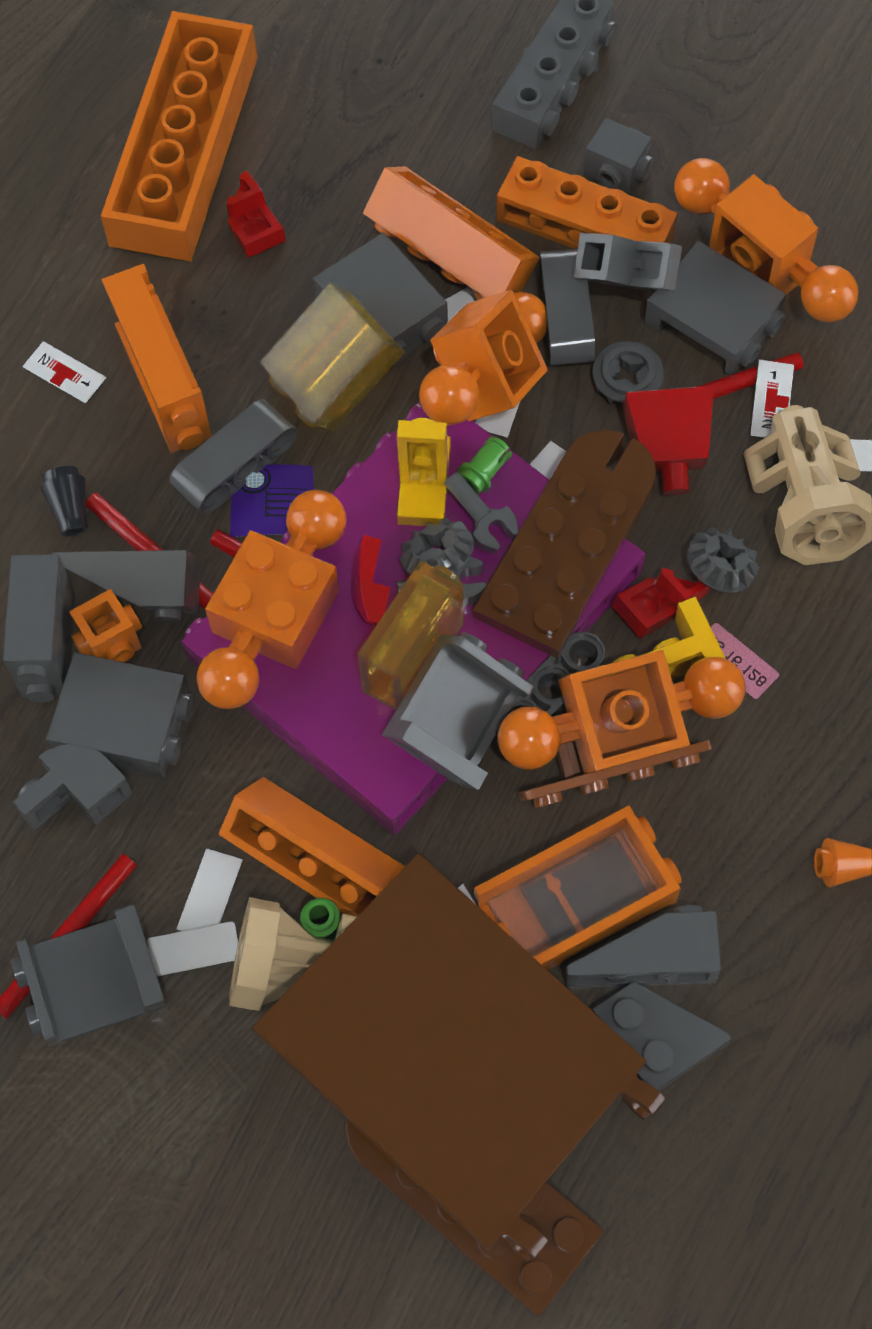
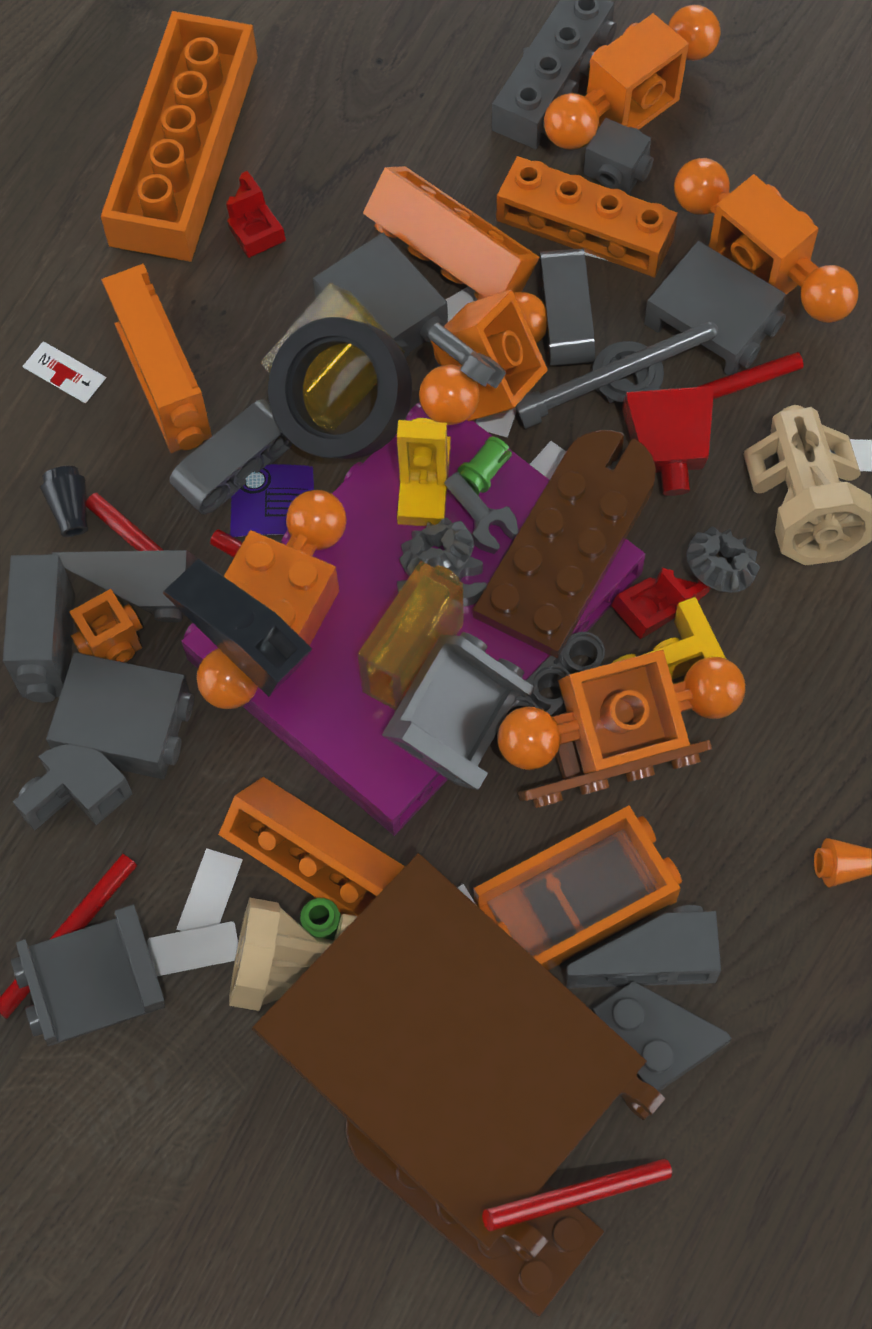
(239, 626): none -> black slope
(288, 376): none -> black tyre
(368, 596): red slope -> none
(474, 364): none -> dark grey bar
(536, 404): none -> dark grey piece
(576, 1194): none -> red bar
(627, 262): dark grey brick -> none
(634, 76): none -> orange brick
(756, 672): clear pink sticker -> none
(771, 395): white sticker -> none

